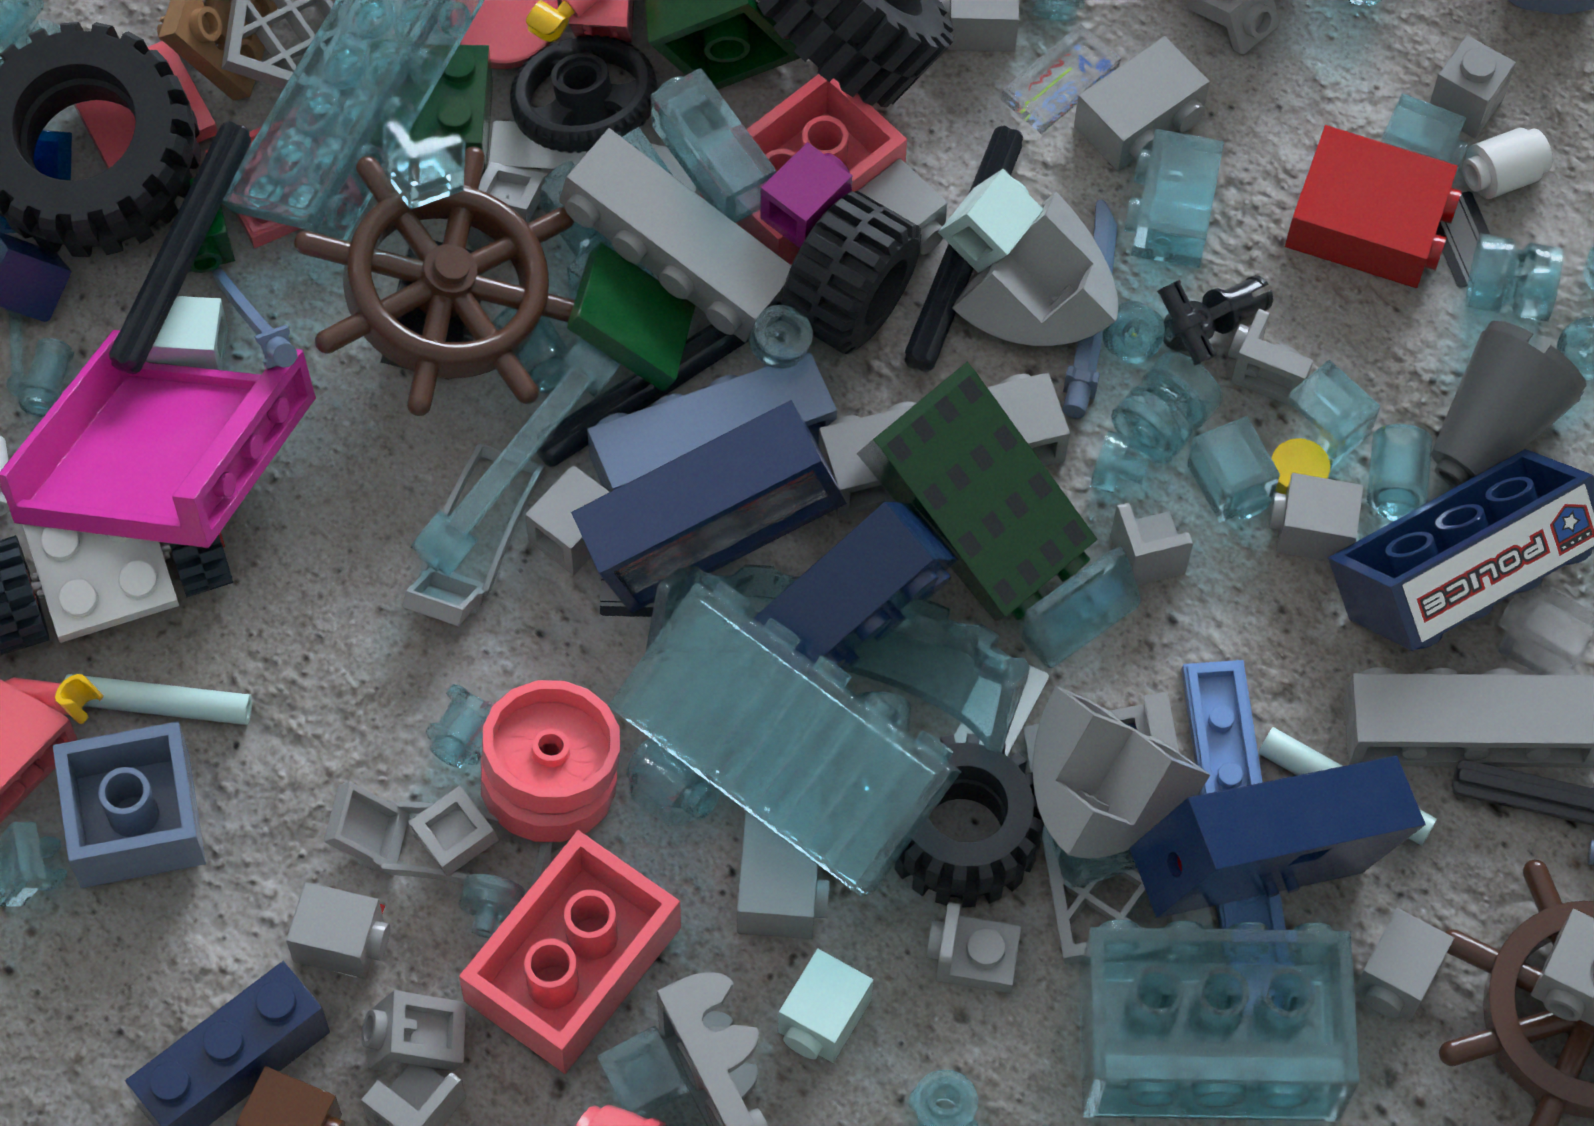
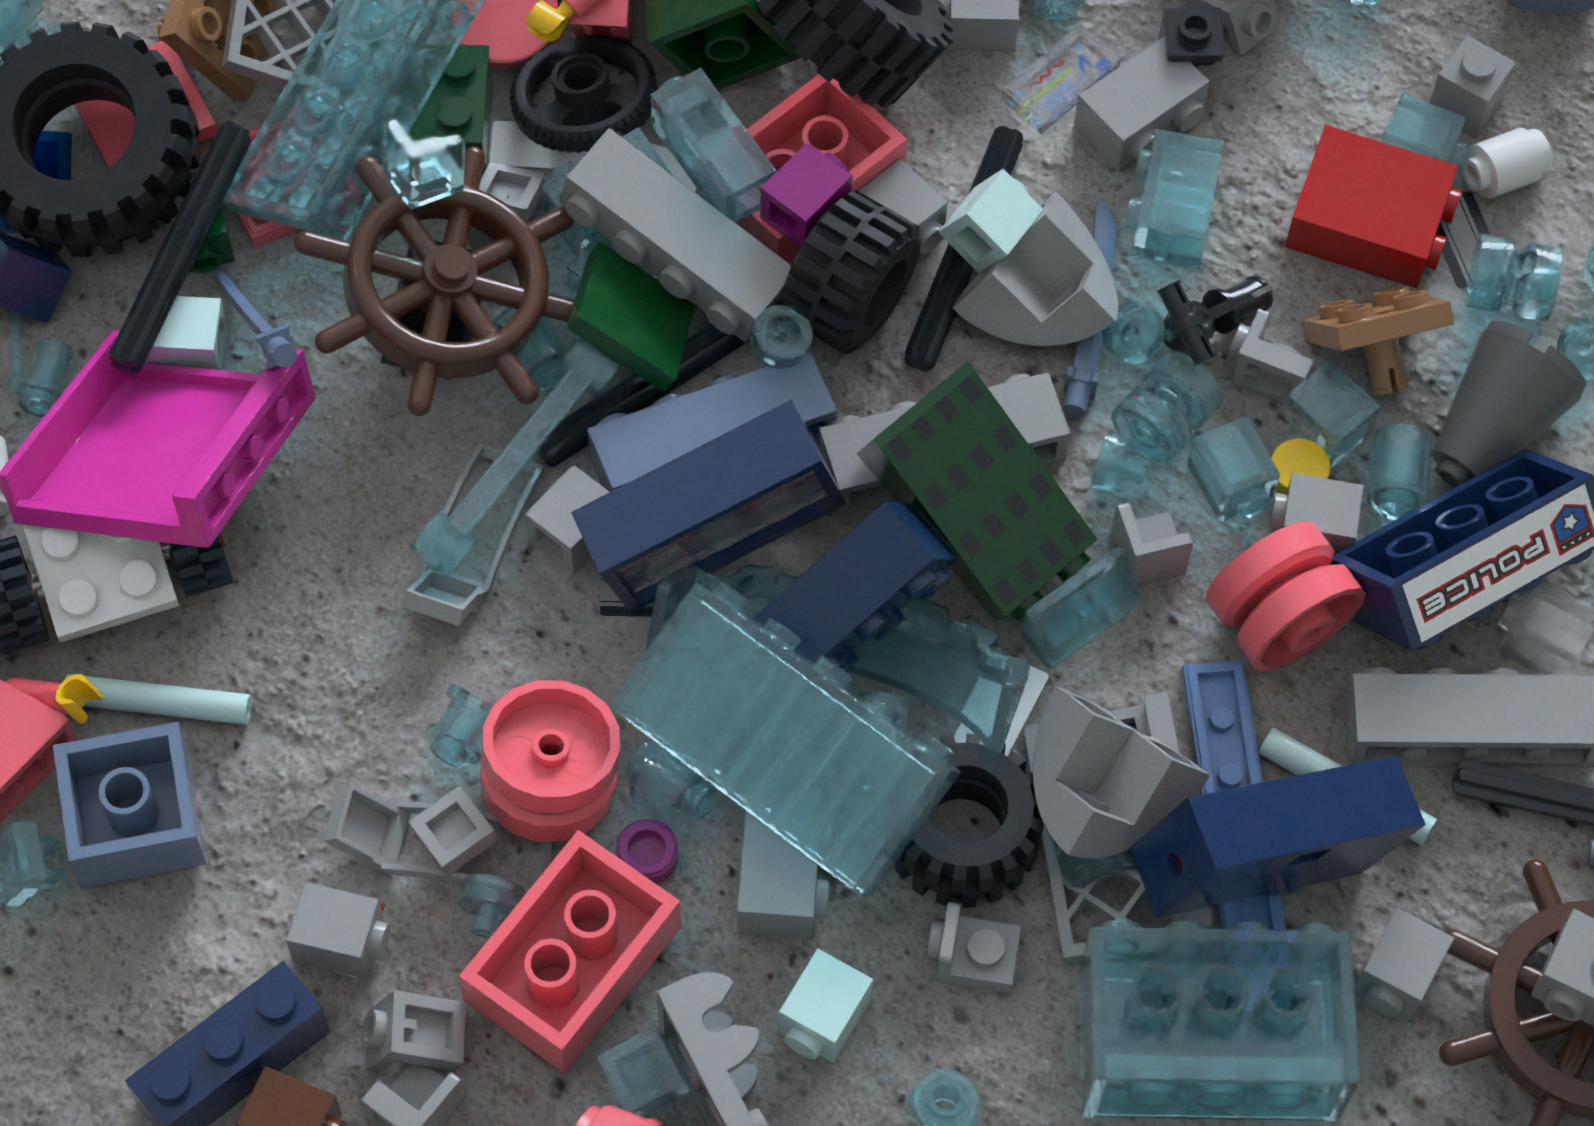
(649, 849): none -> magenta tile
(1193, 35): none -> black bracket
(1285, 596): none -> coral wheel
(1377, 329): none -> medium nougat plate

